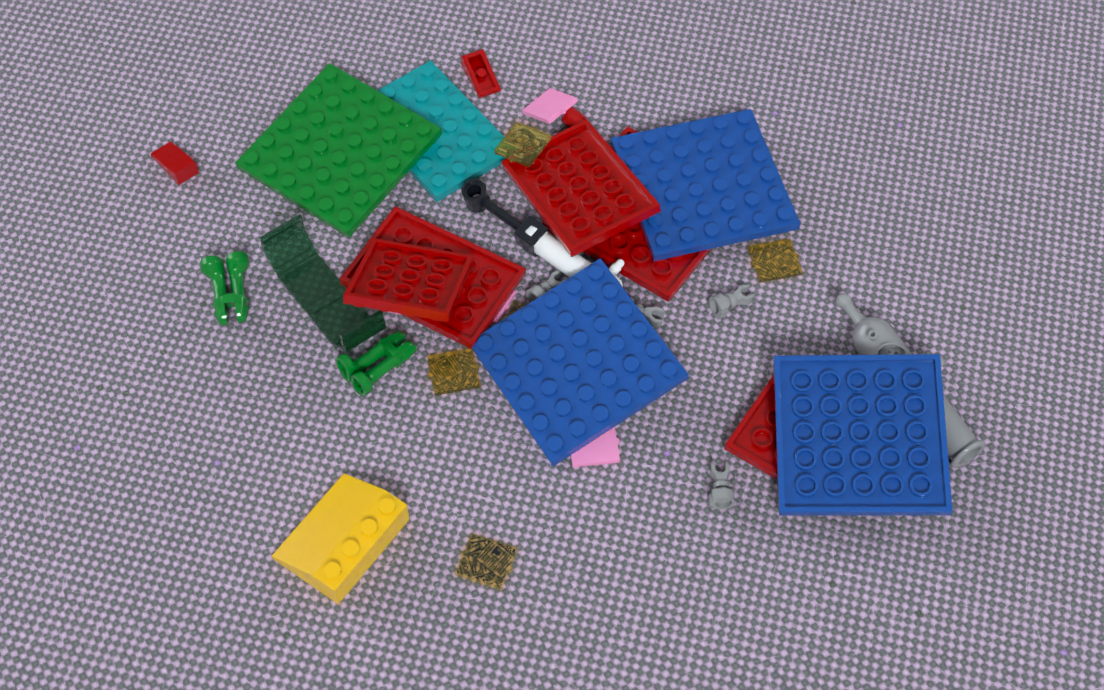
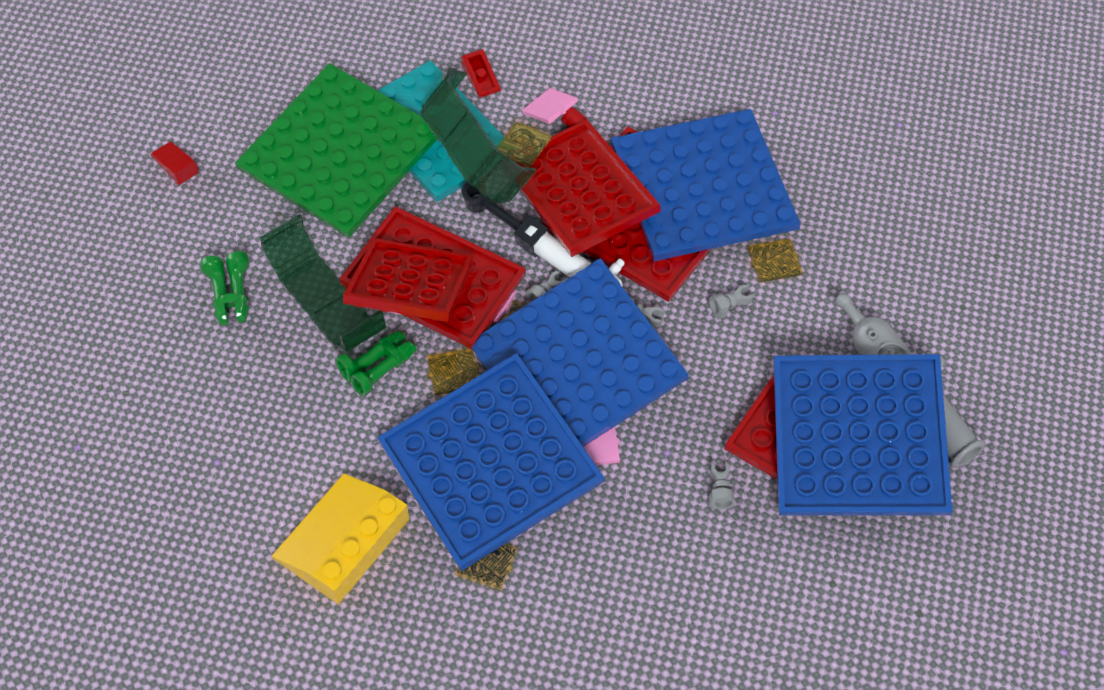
(468, 143): none -> clear green windscreen
(490, 461): none -> blue plate

